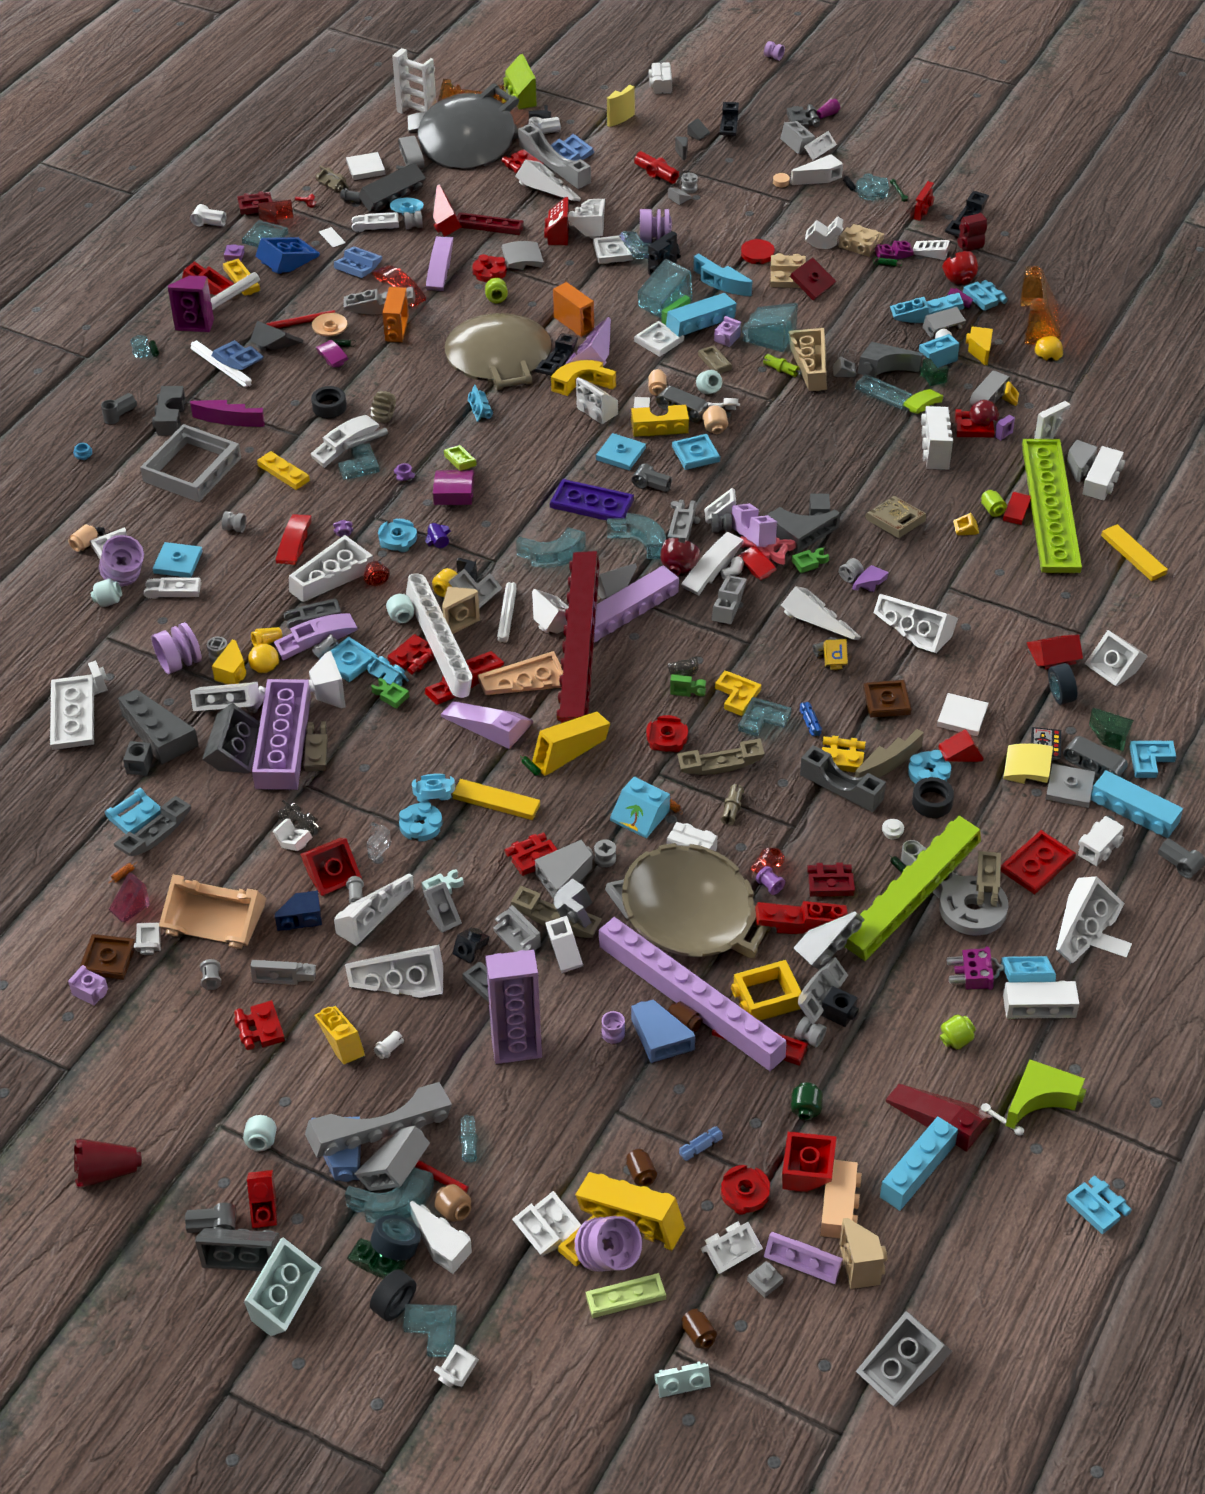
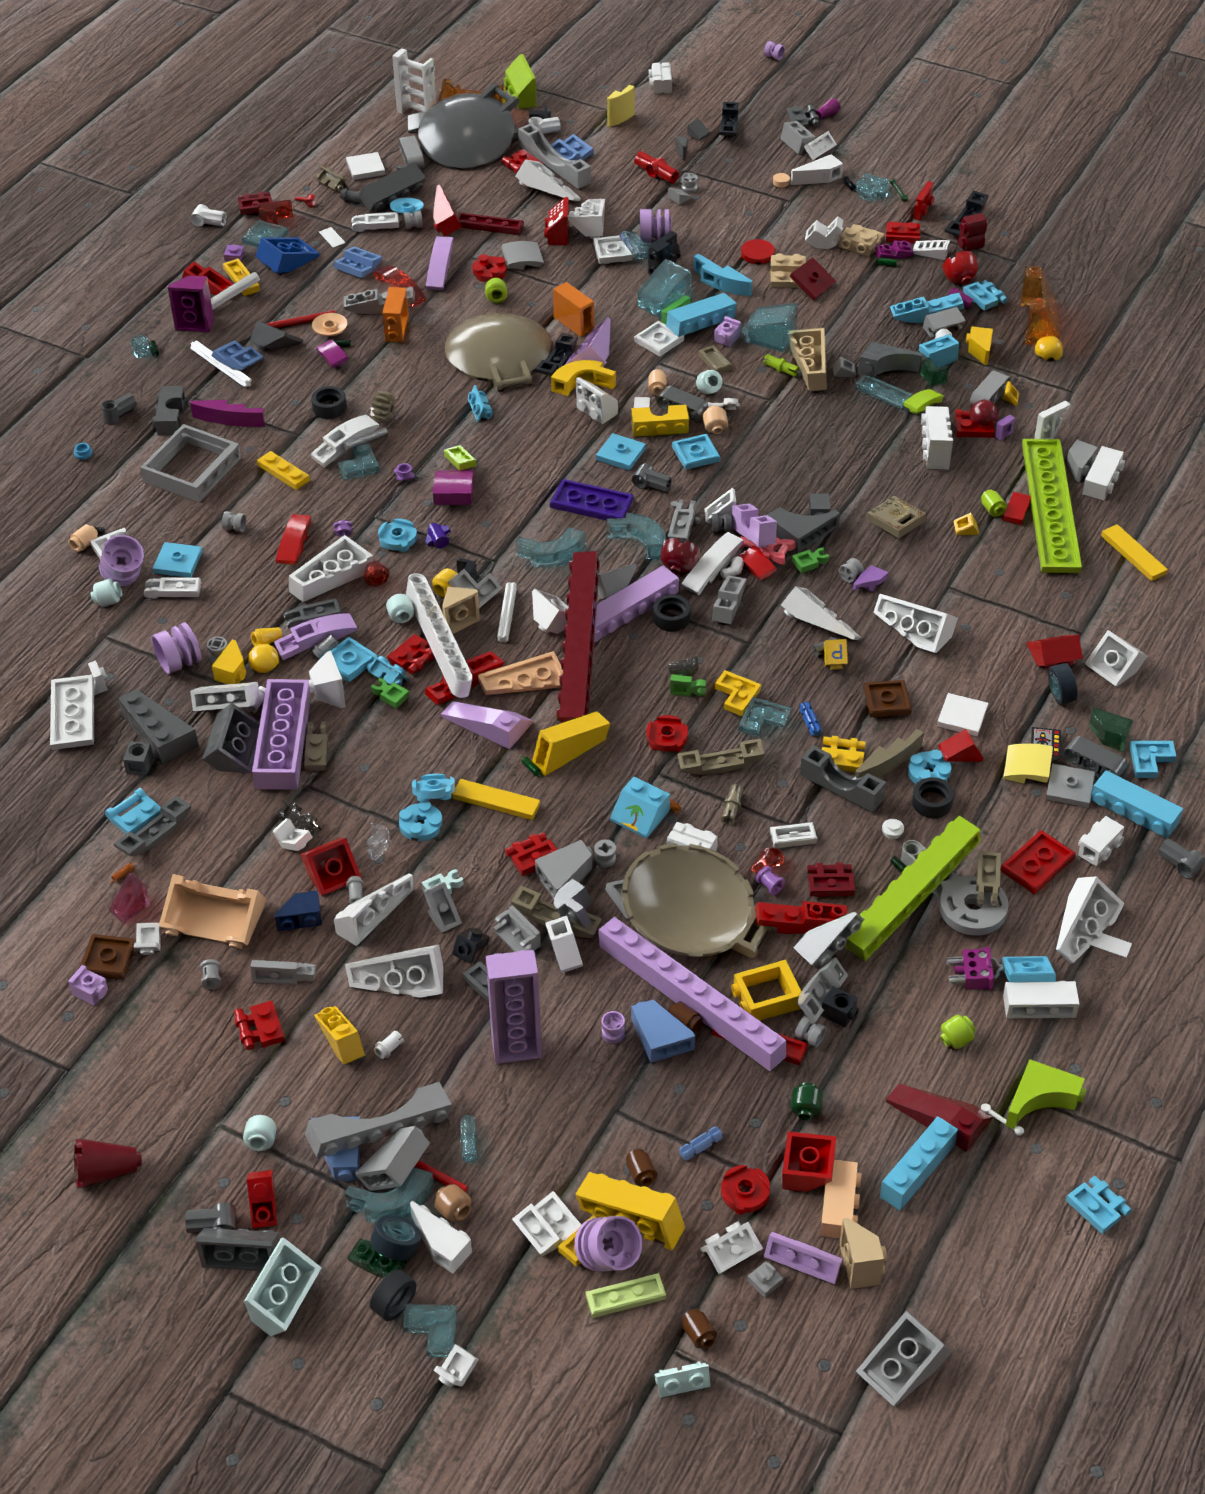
(671, 602): none -> black tyre
(793, 838): none -> white tile
(902, 232): none -> red plate

